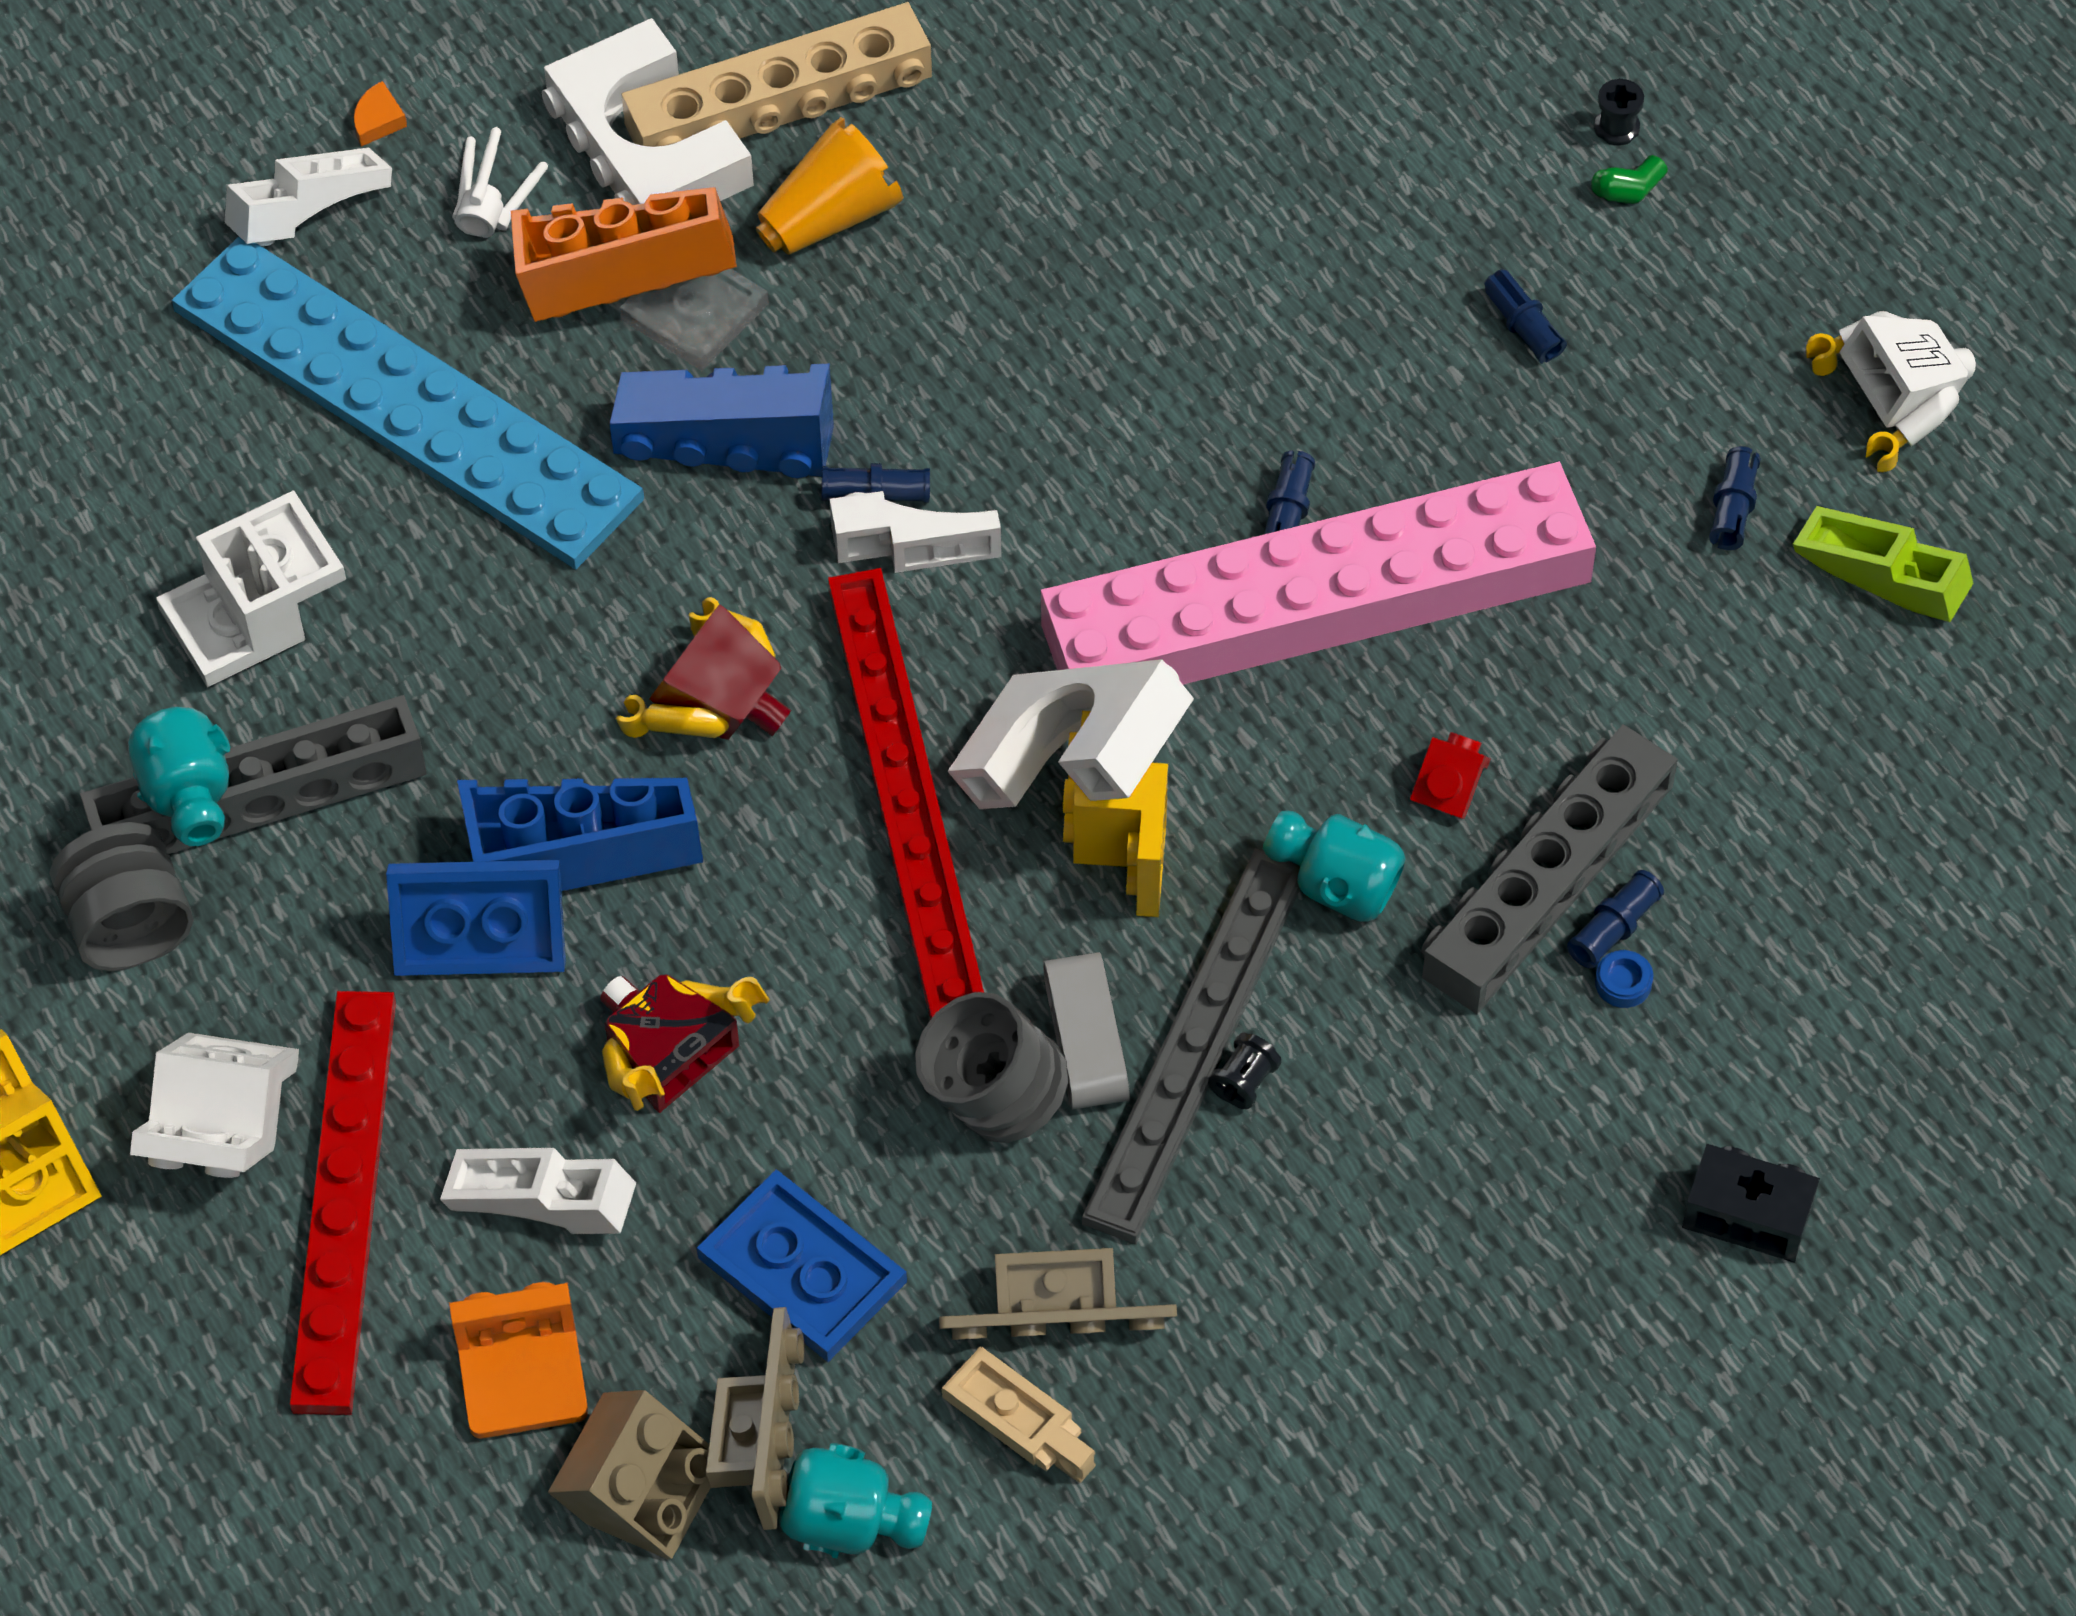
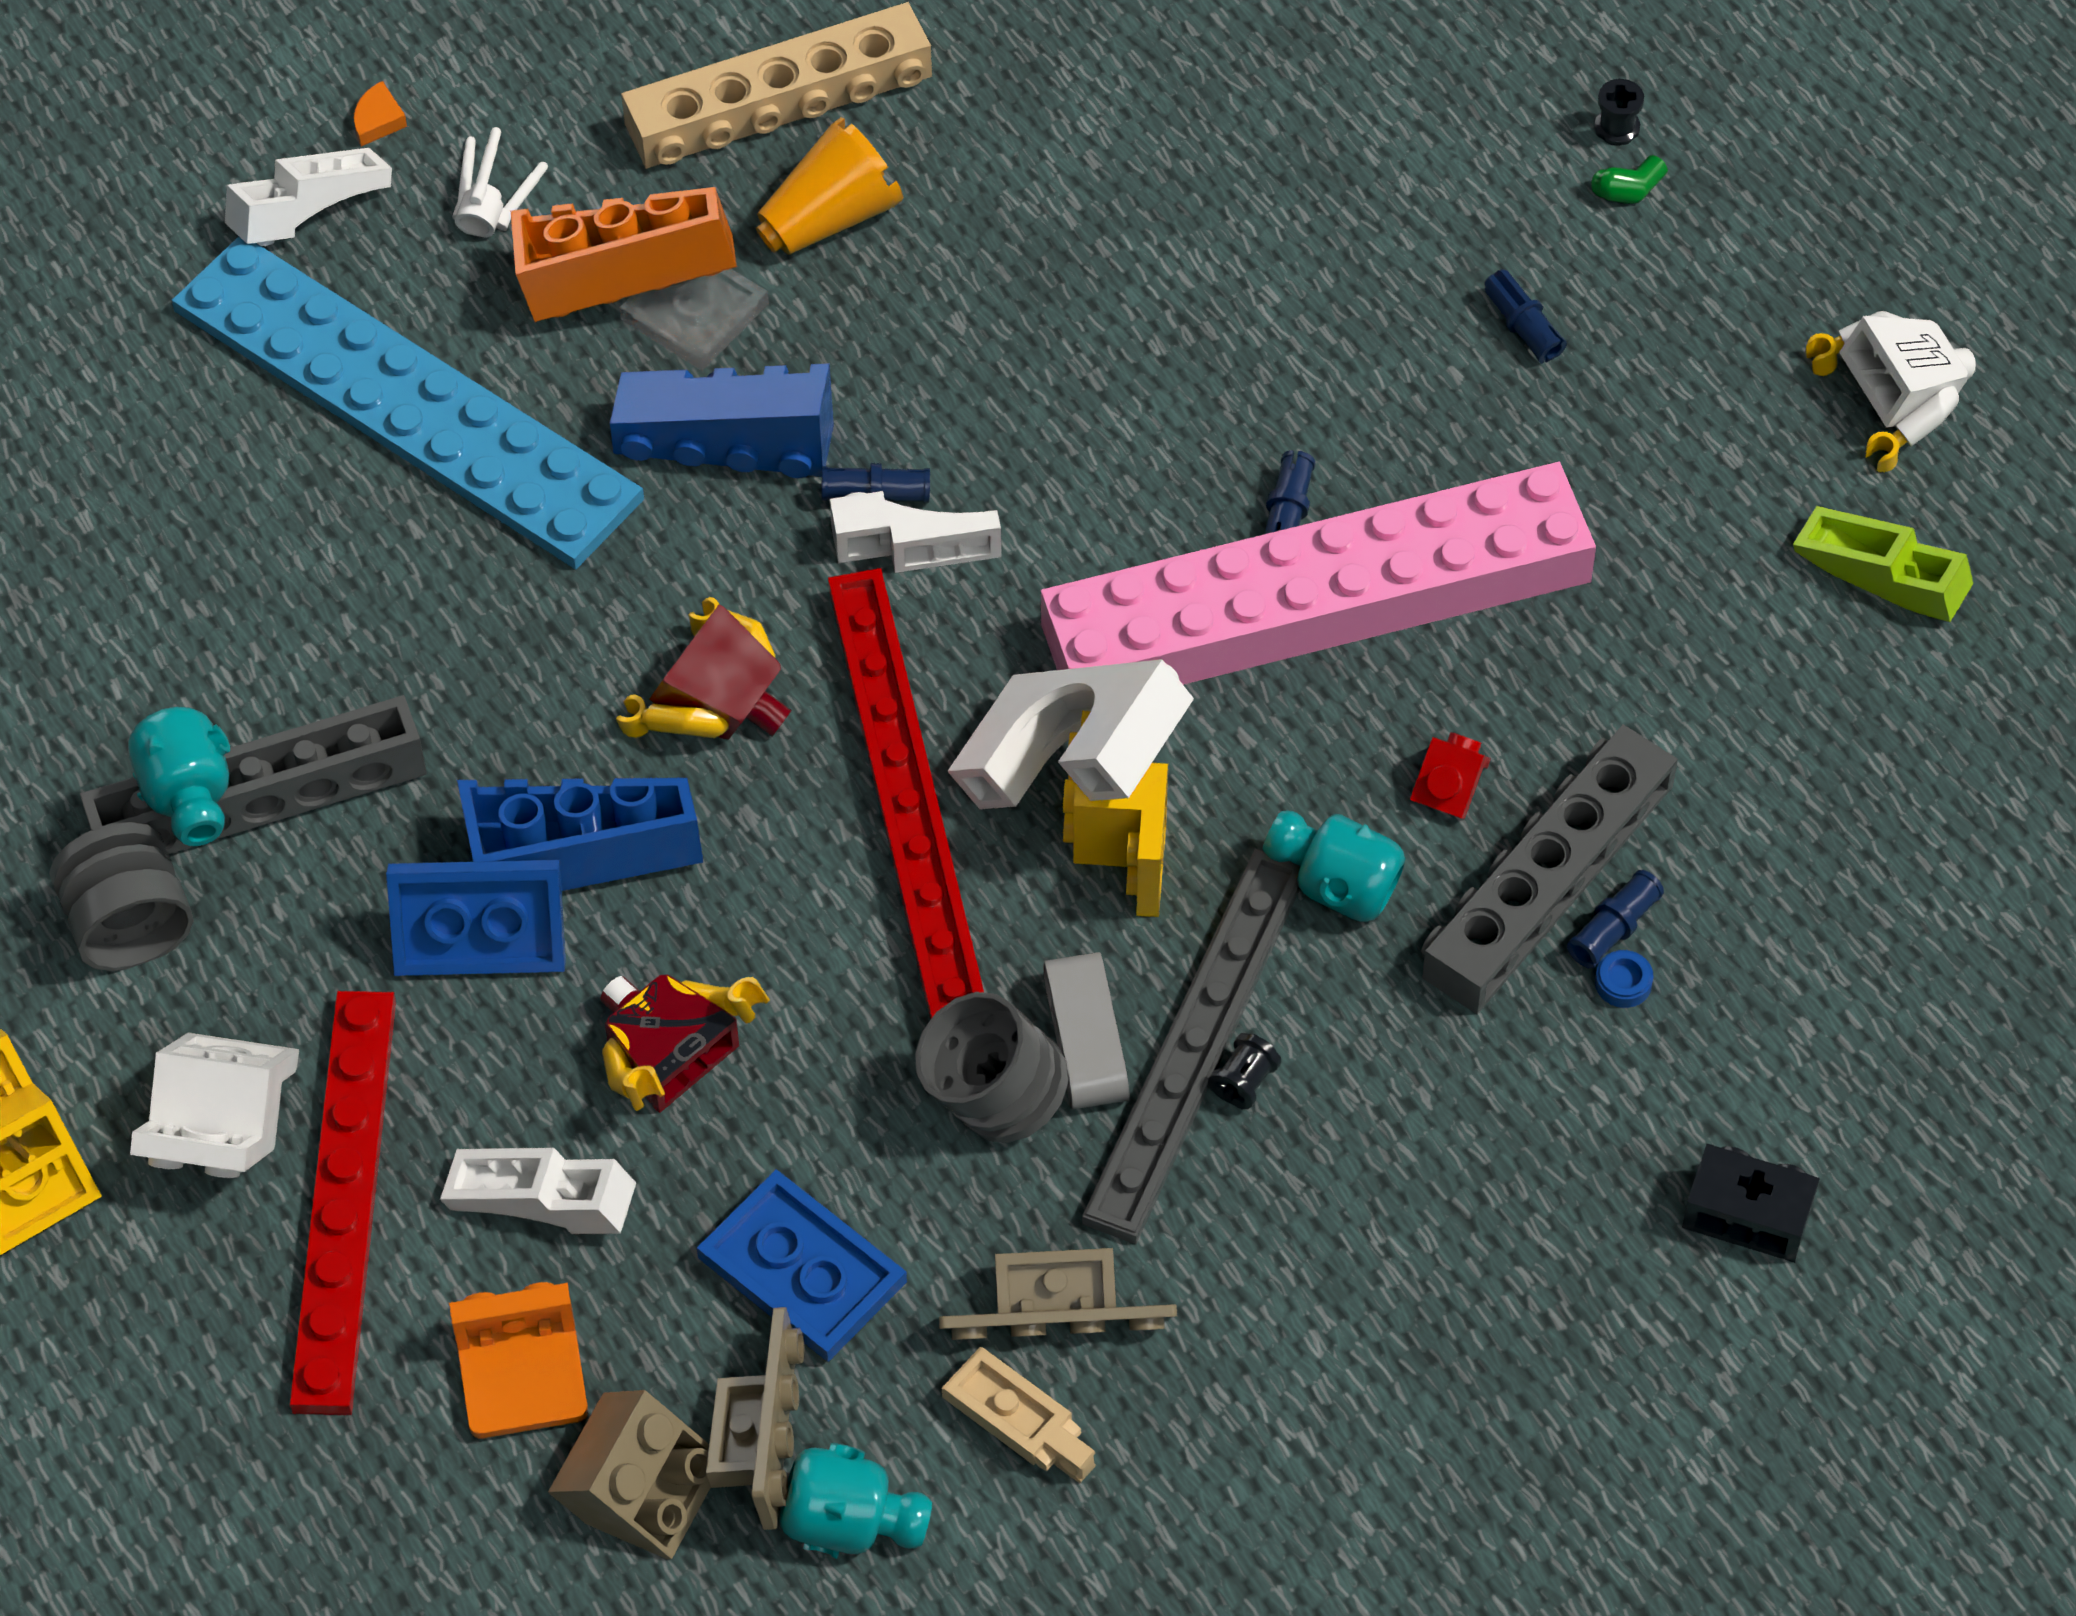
(251, 588): white bracket -> none
(588, 98): white arch -> none
(1734, 498): dark blue pin -> none

